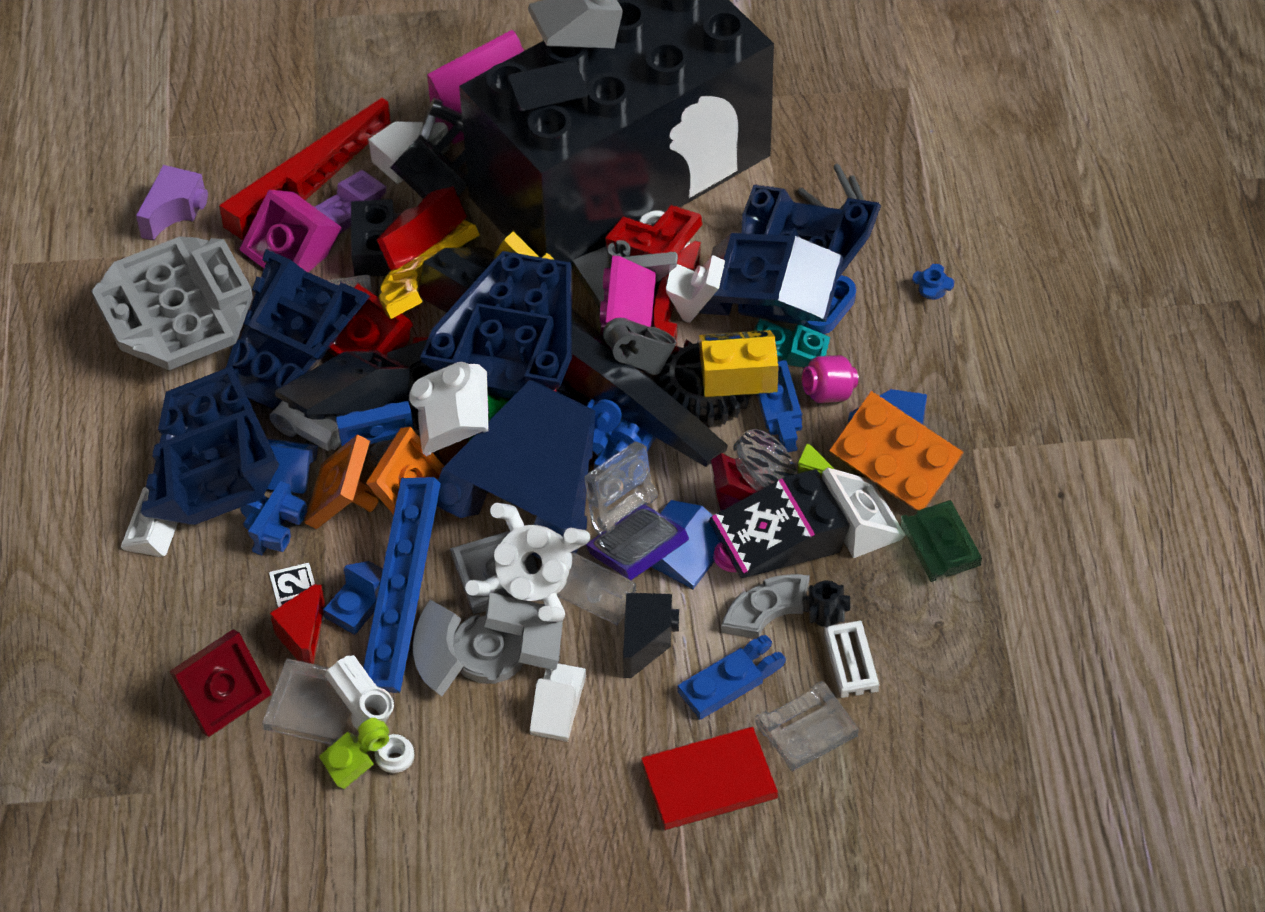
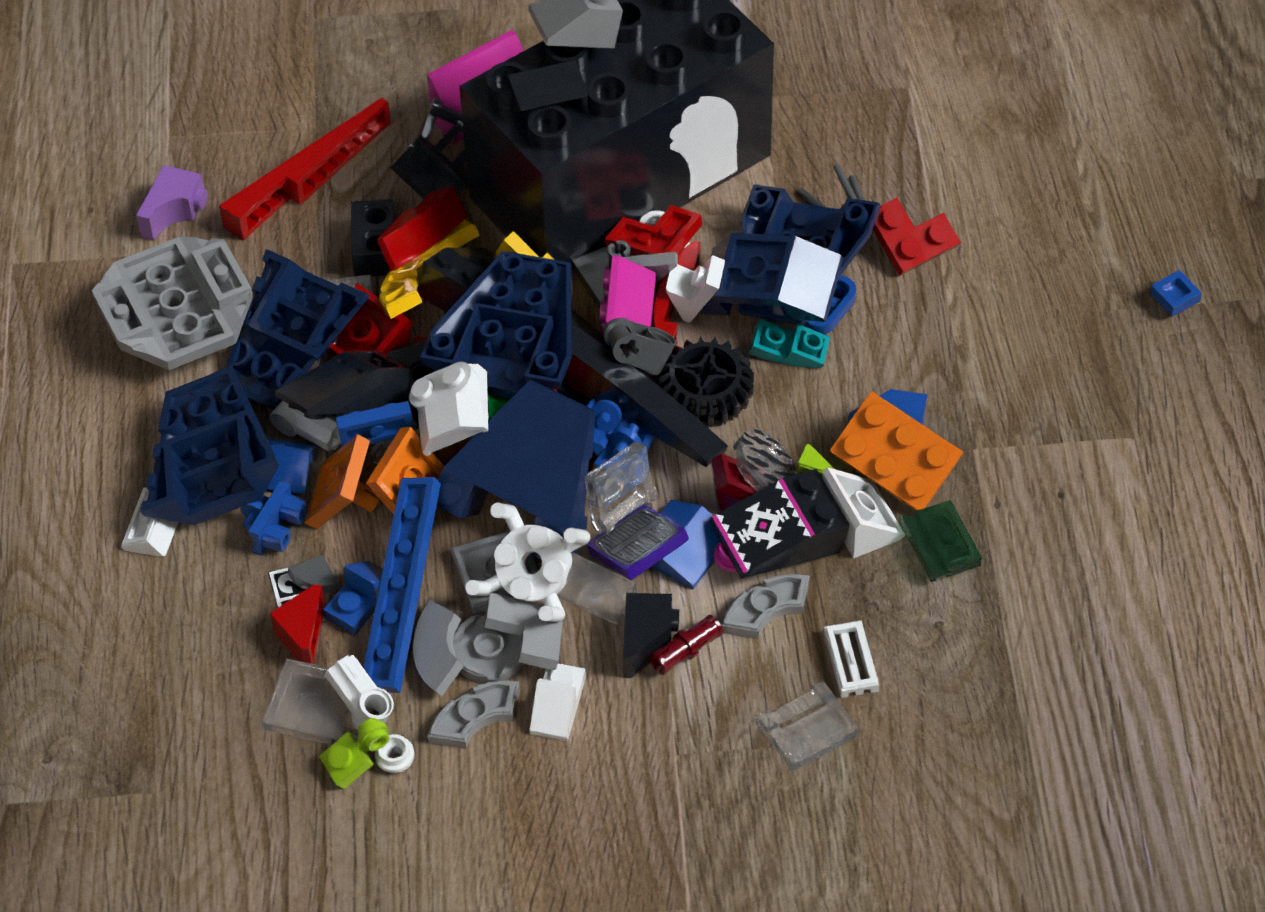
(220, 682): dark red tile -> none
(290, 229): dark pink slope -> none
(314, 572): none -> dark grey tile
(355, 188): medium lavender slope -> none
(395, 140): white slope -> none
(472, 711): none -> light grey tile
(686, 644): none -> dark red pin
(709, 778): red tile -> none
(730, 677): blue hinge -> none
(739, 363): yellow slope -> none
(782, 410): blue hinge -> none
(826, 603): black gear -> none
(829, 379): dark pink head -> none
(911, 245): none -> red plate
(933, 289): blue plate -> none
(1175, 293): none -> blue plate

